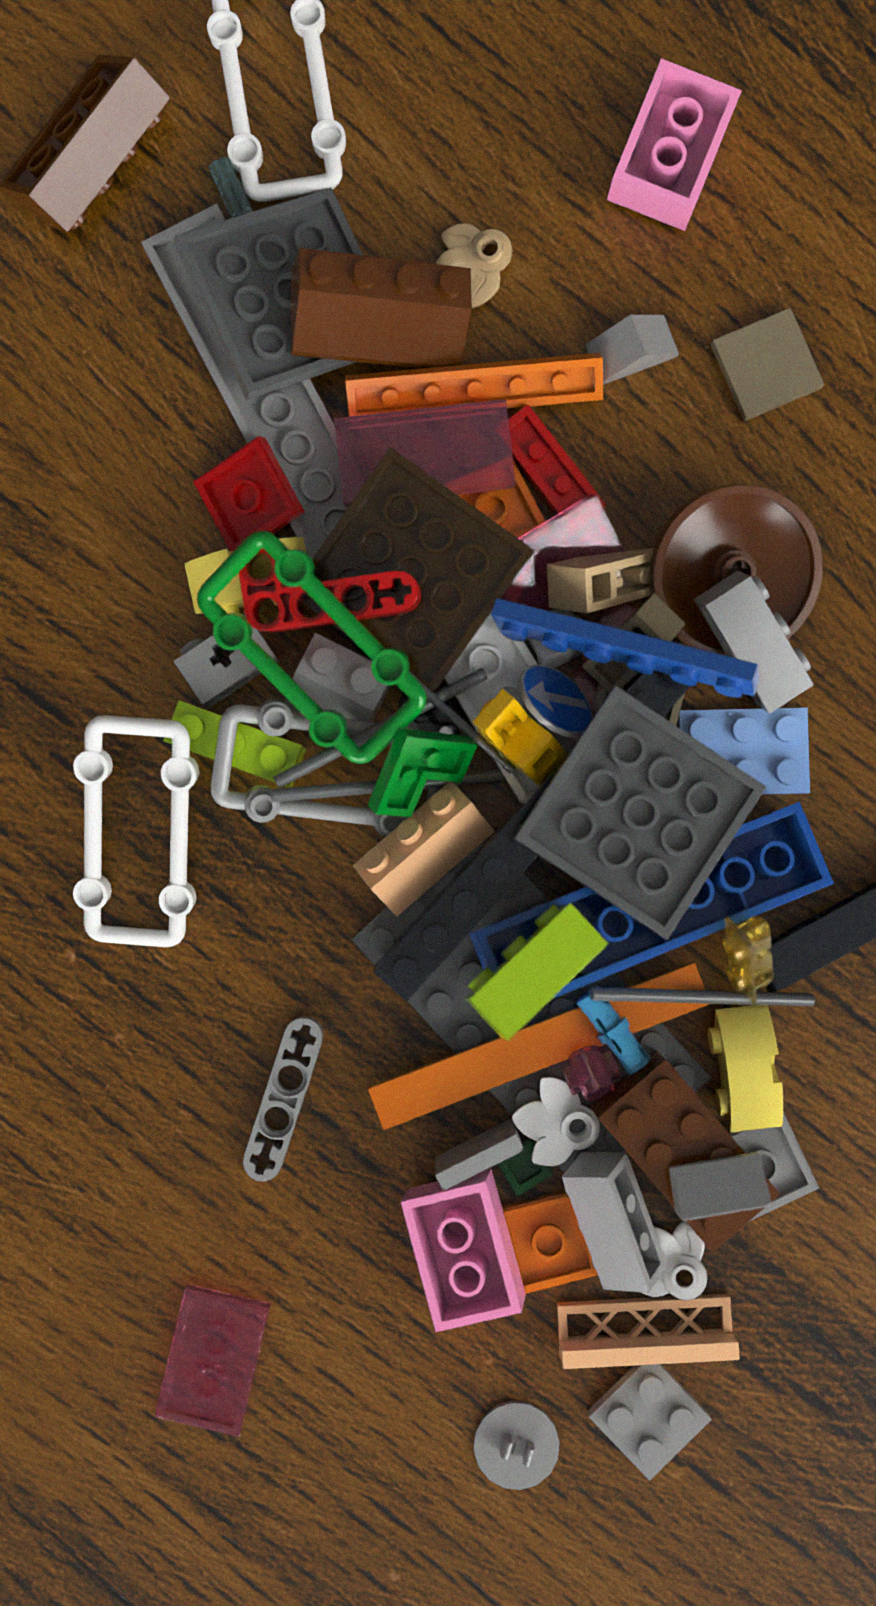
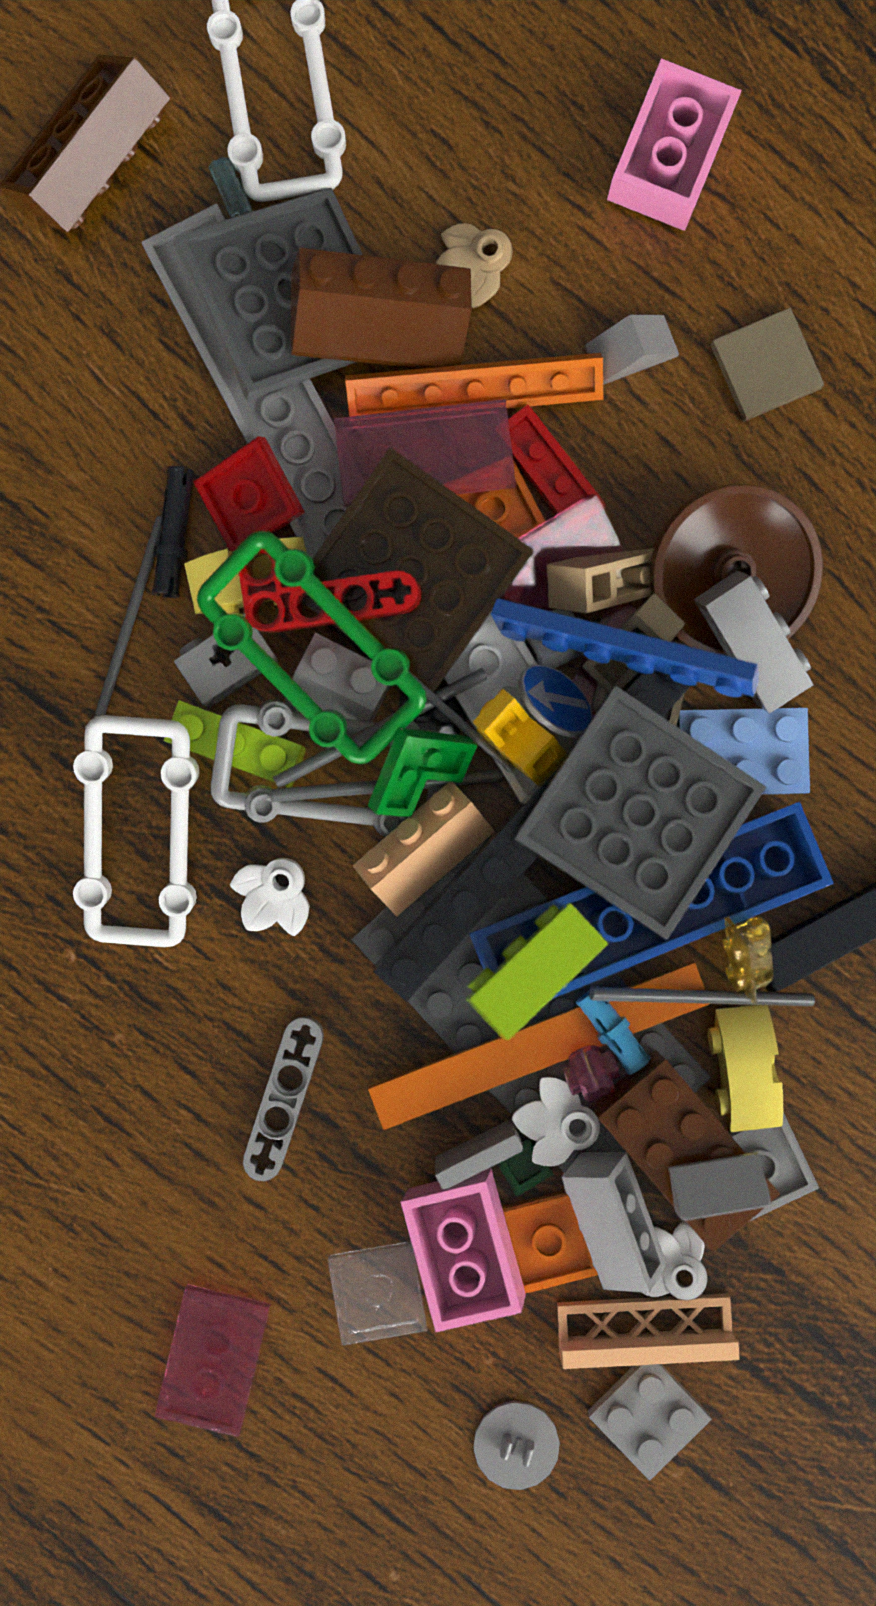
(129, 620): none -> dark grey axle
(171, 551): none -> black pin
(268, 900): none -> white plate
(377, 1293): none -> clear tile

